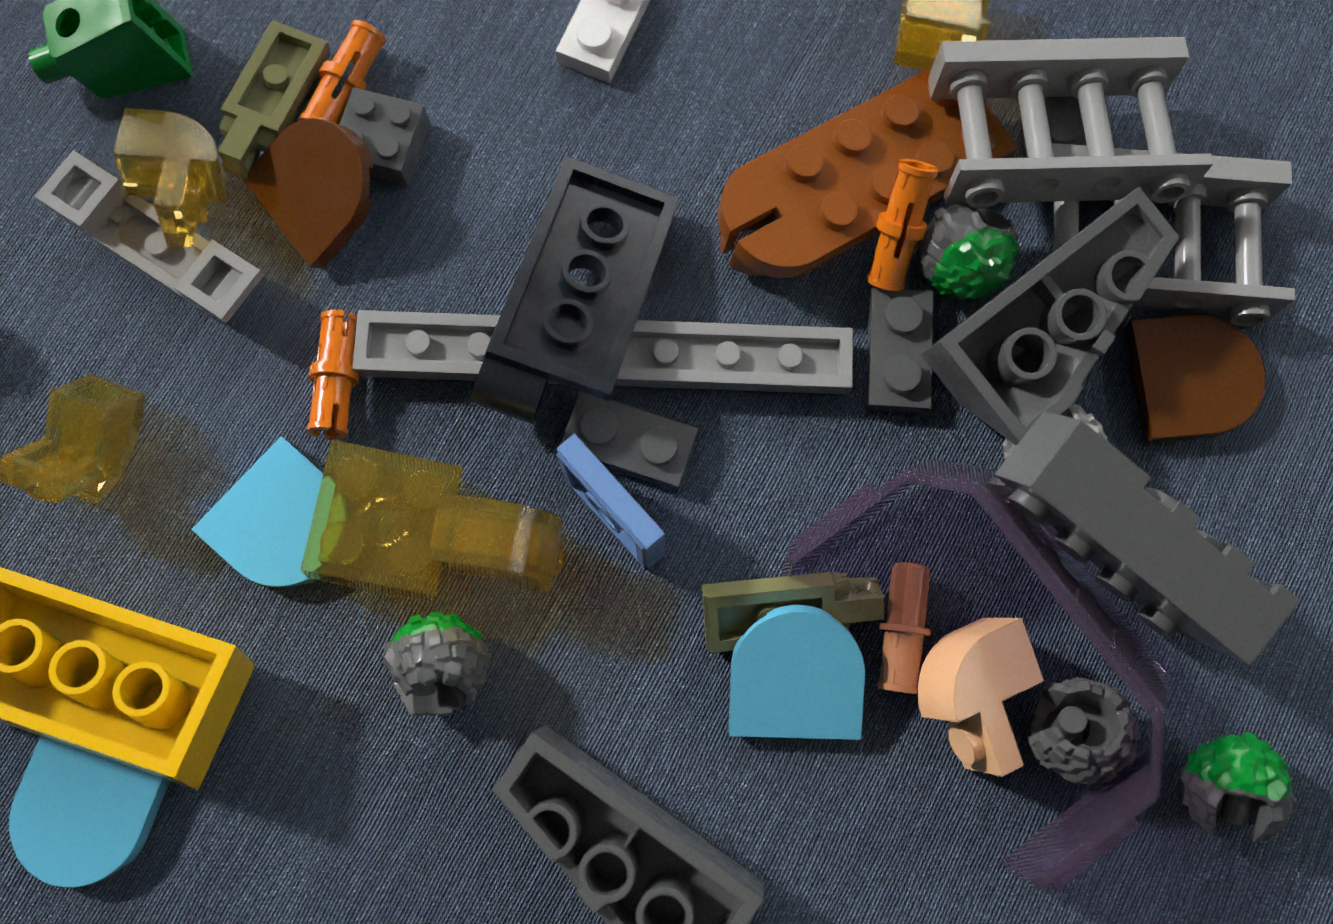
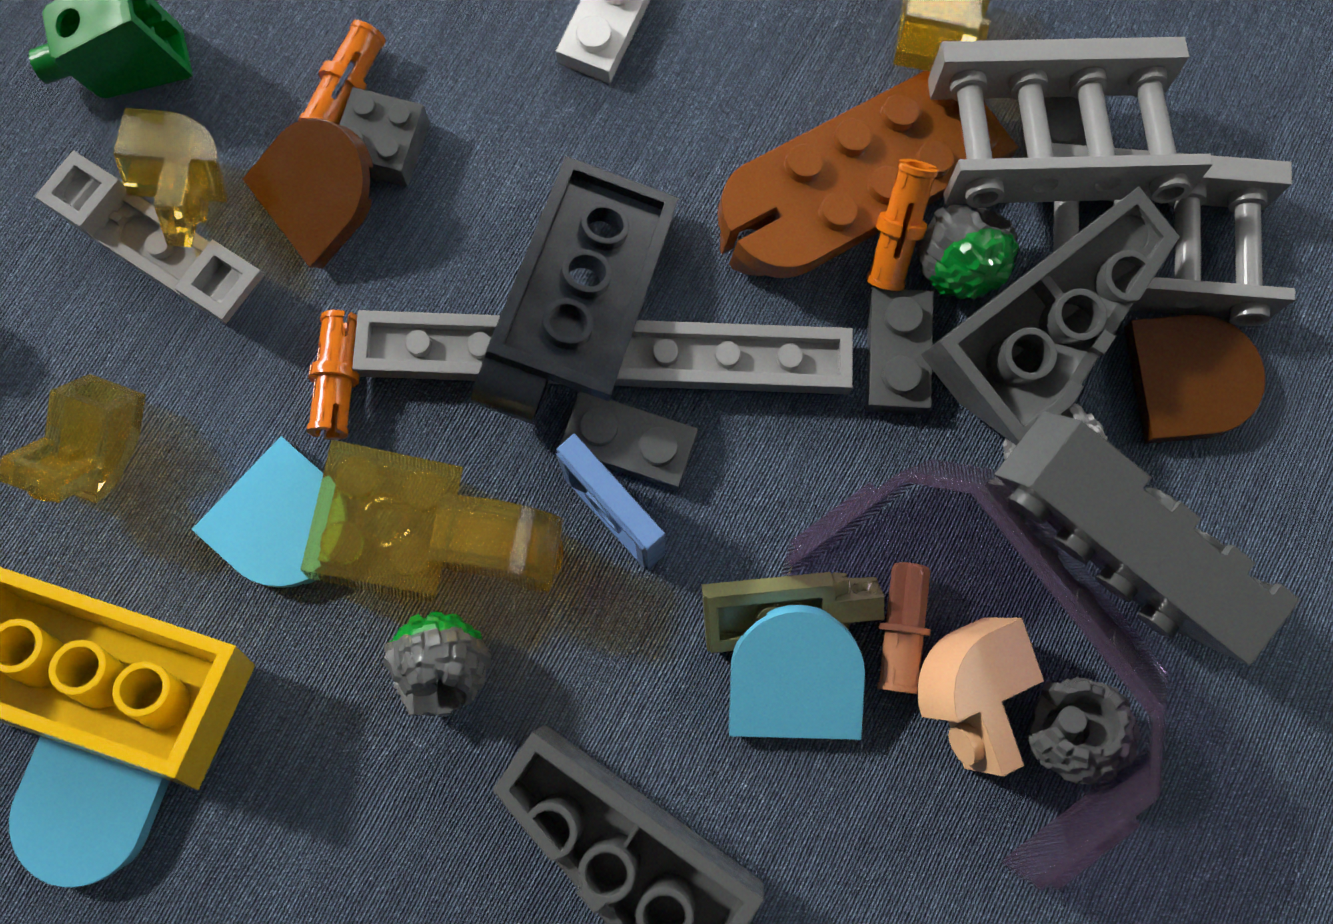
(268, 94): olive hinge -> none
(1241, 782): piece -> none

